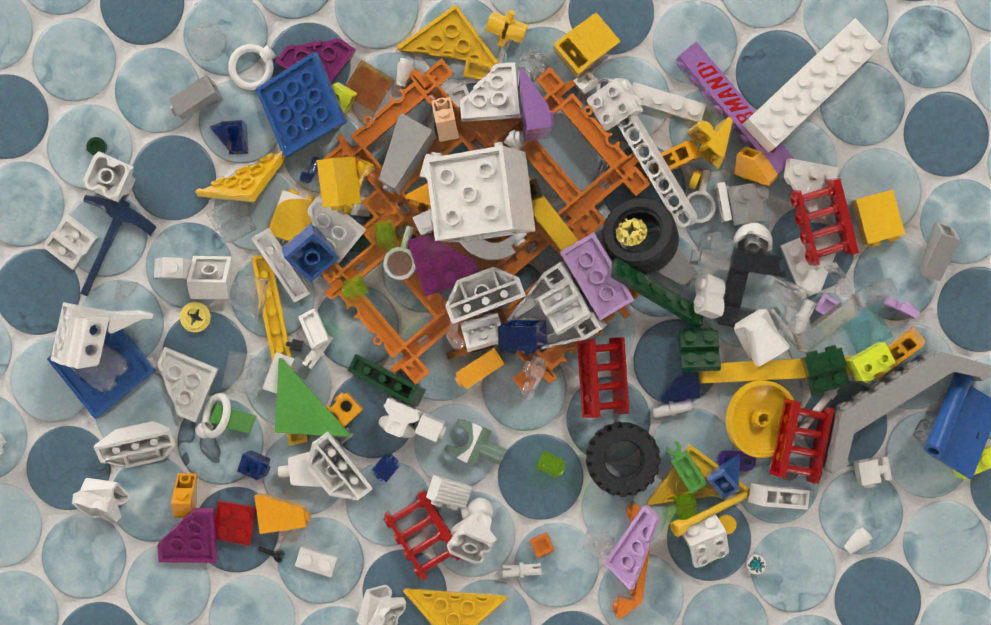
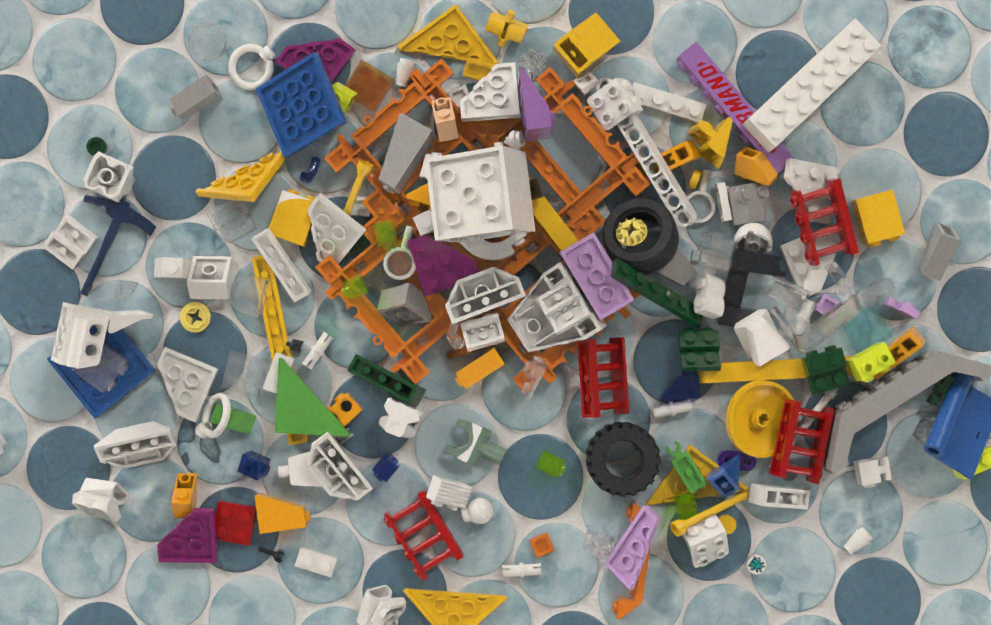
(232, 135): clear blue slope -> none
(310, 253): blue slope -> none
(314, 329): white tile -> none
(339, 183): yellow brick -> none
(404, 305): none -> light grey slope
(430, 427): white brick -> none
(472, 538): white piece -> none
(522, 335): clear blue brick -> none
(939, 389): none -> dark green plate

